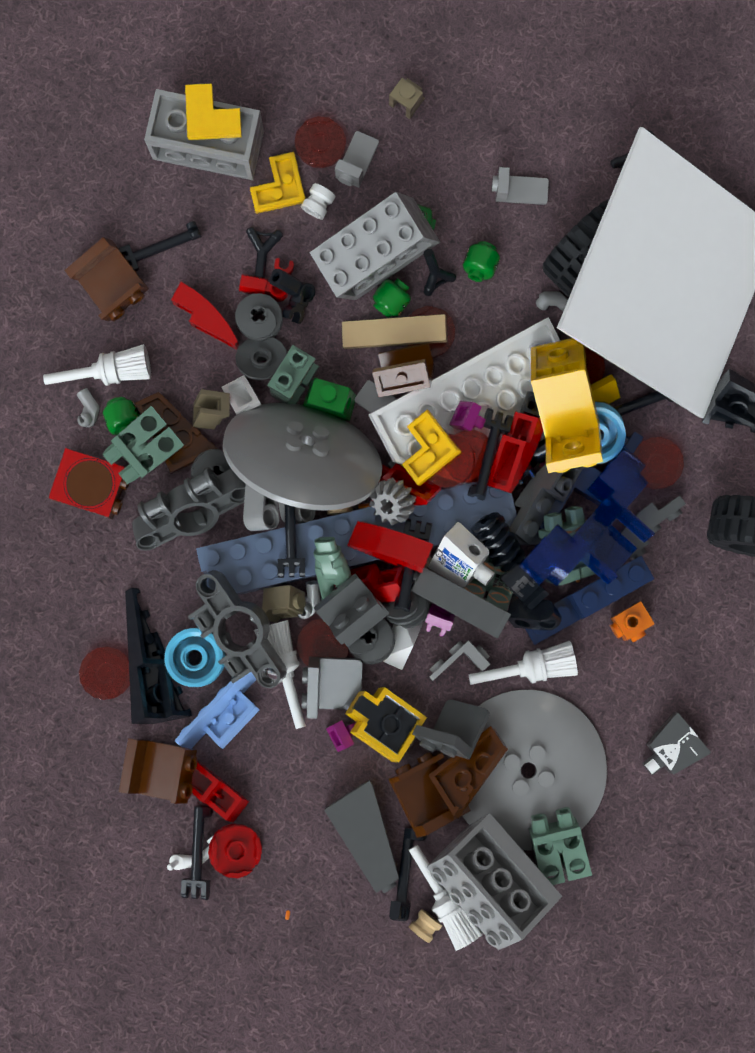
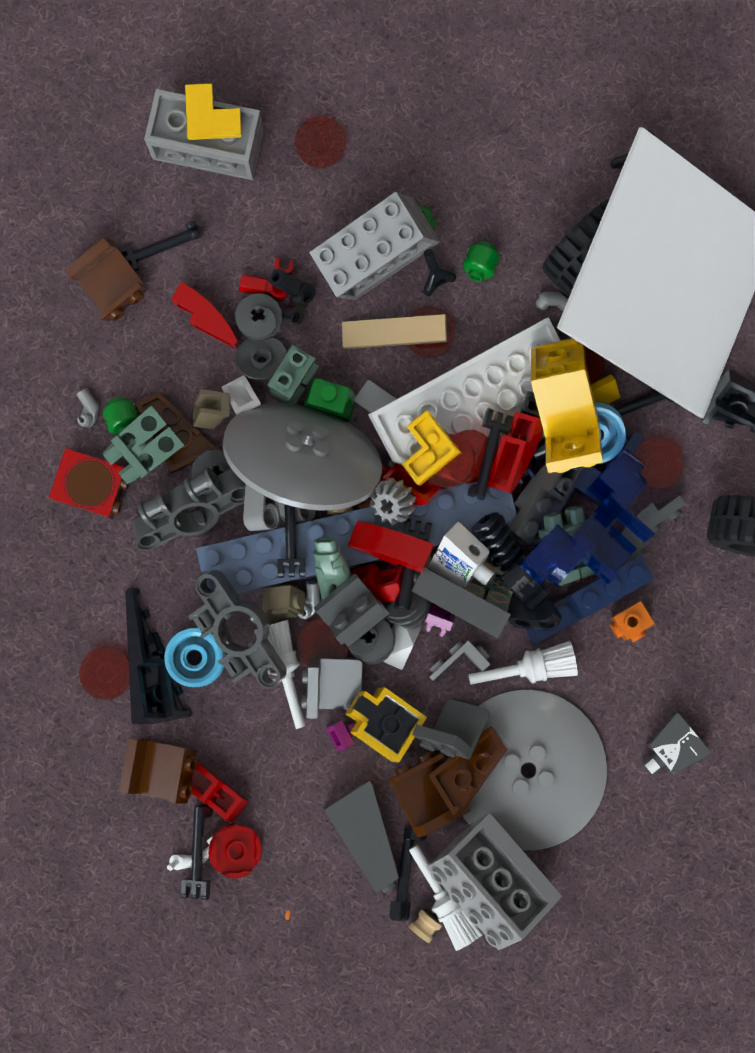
(110, 368): white piece -> none
(222, 716): light blue bracket -> none
(262, 249): black piece -> none
(286, 189): yellow tile -> none
(318, 201): white wheel -> none
(356, 160): light grey bracket -> none
(391, 297): green head -> none
(404, 370): panel -> none
(408, 95): dark tan window -> none
(467, 416): magenta tile -> none
(519, 189): light grey bracket -> none
(559, 838): sand green hips -> none

